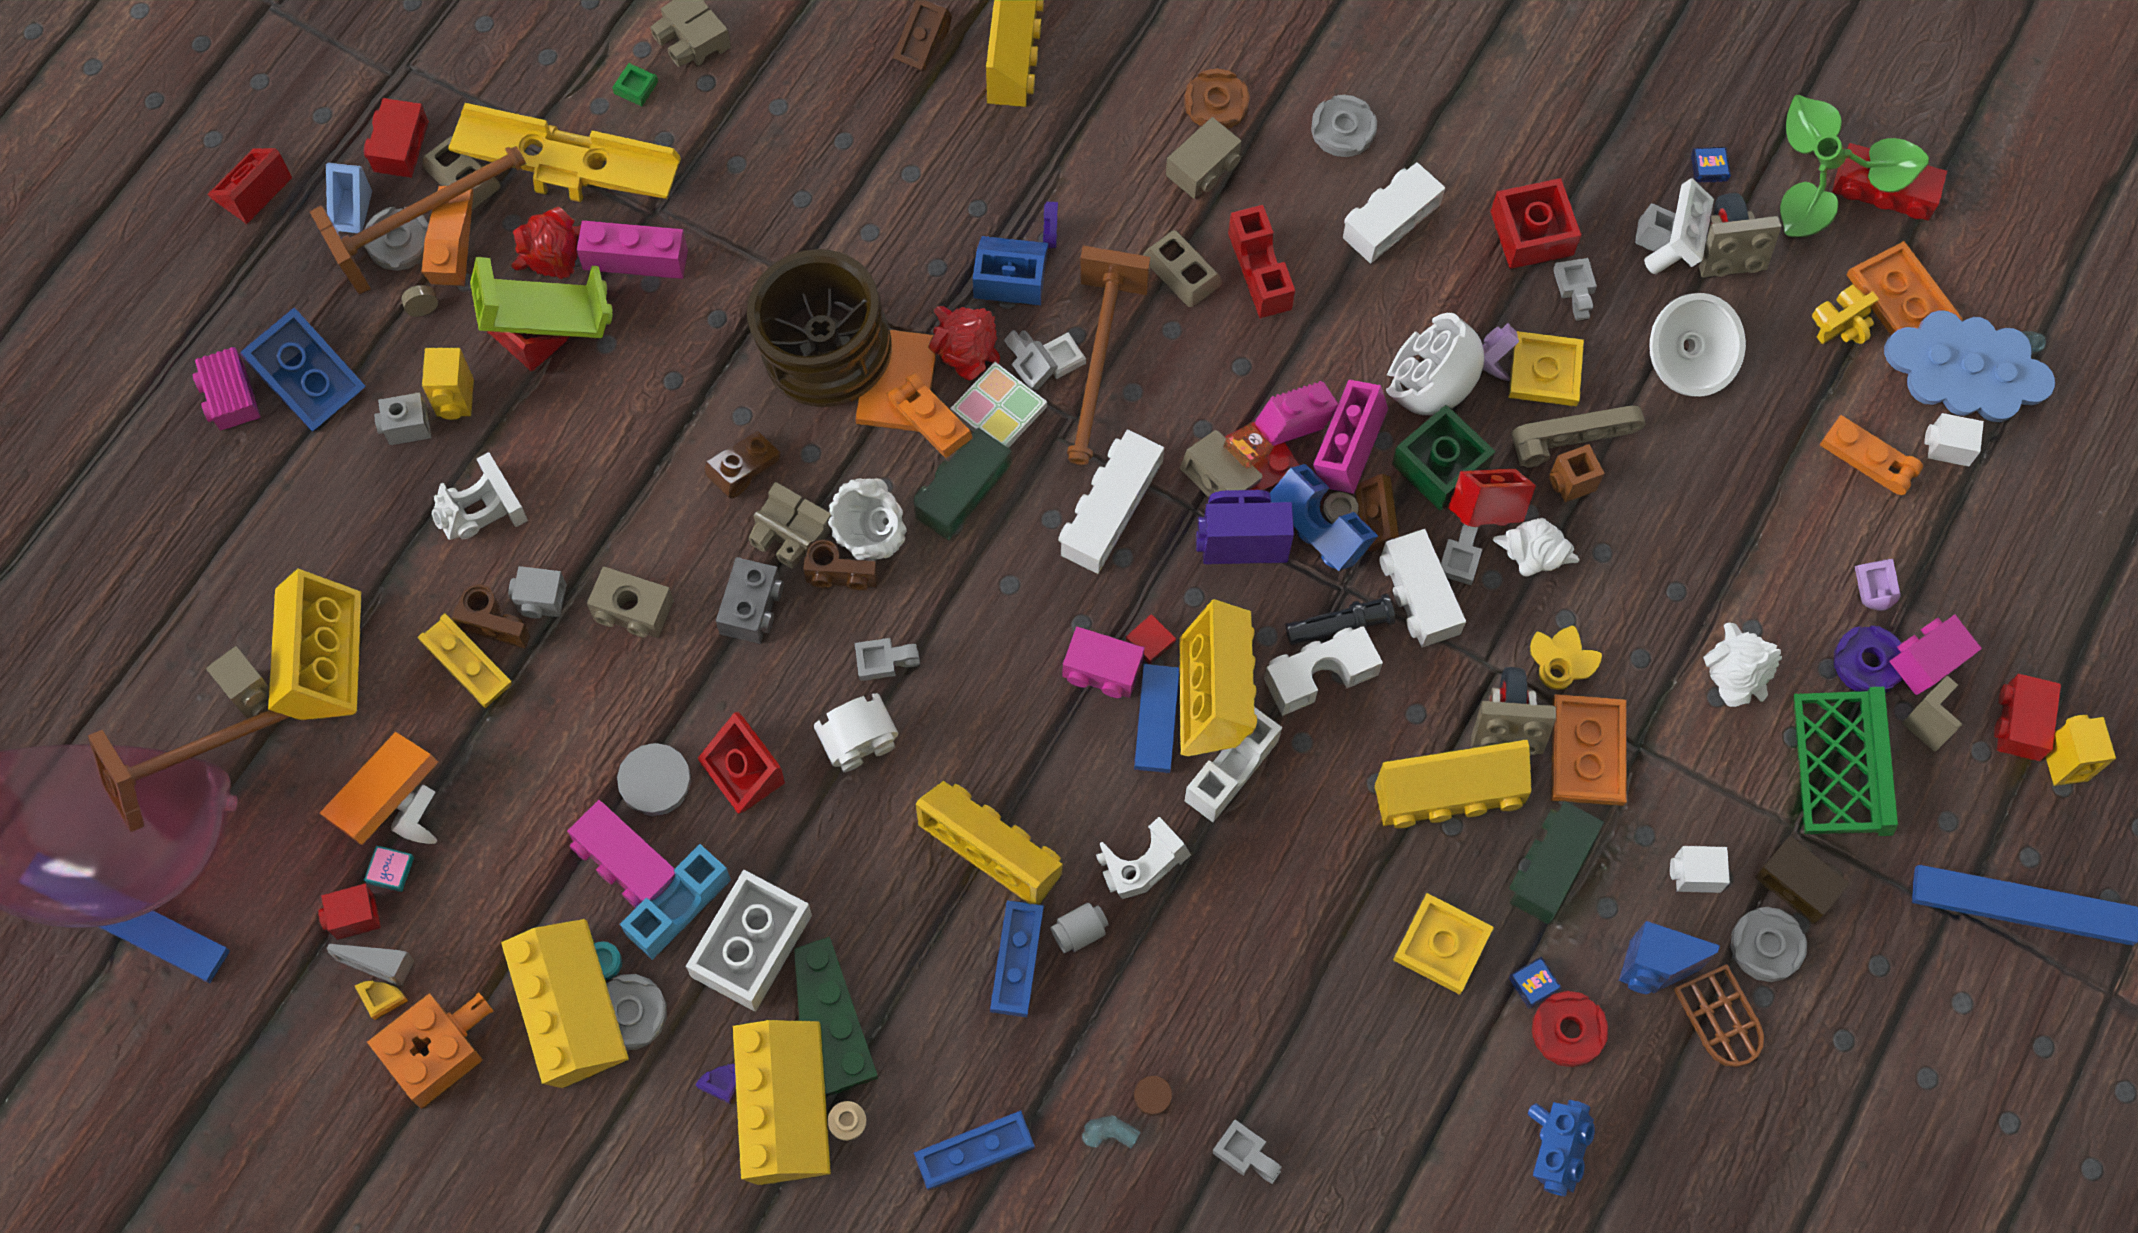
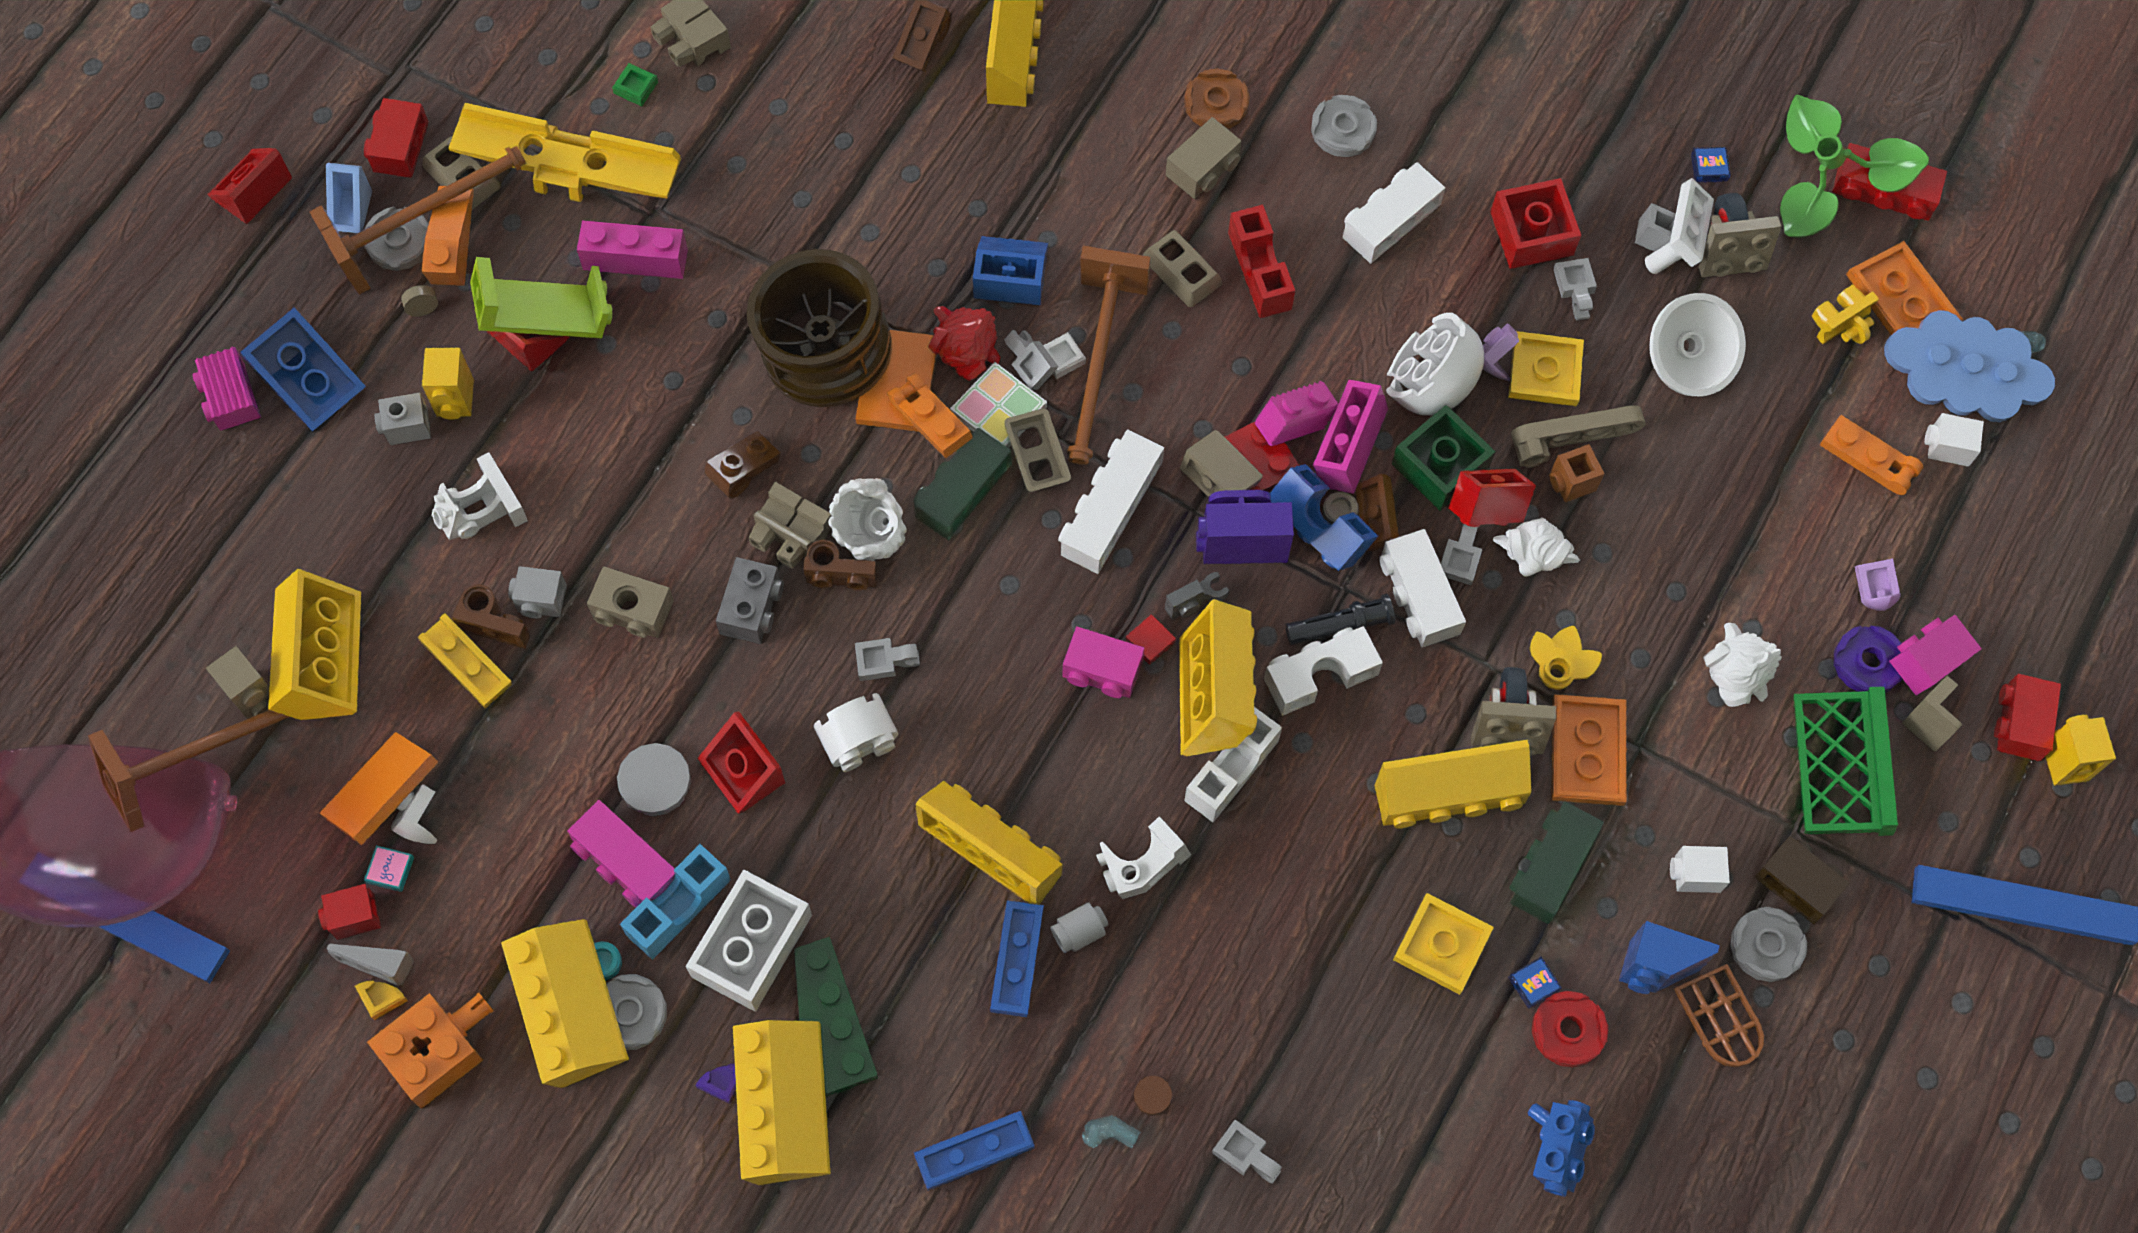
(547, 244): red hair -> none
(847, 1120): tan plate -> none
(1048, 450): none -> dark tan piece
(1050, 224): dark purple tile -> none
(1156, 718): blue tile -> none
(1189, 598): none -> dark grey plate
(1248, 446): clear orange tile -> none

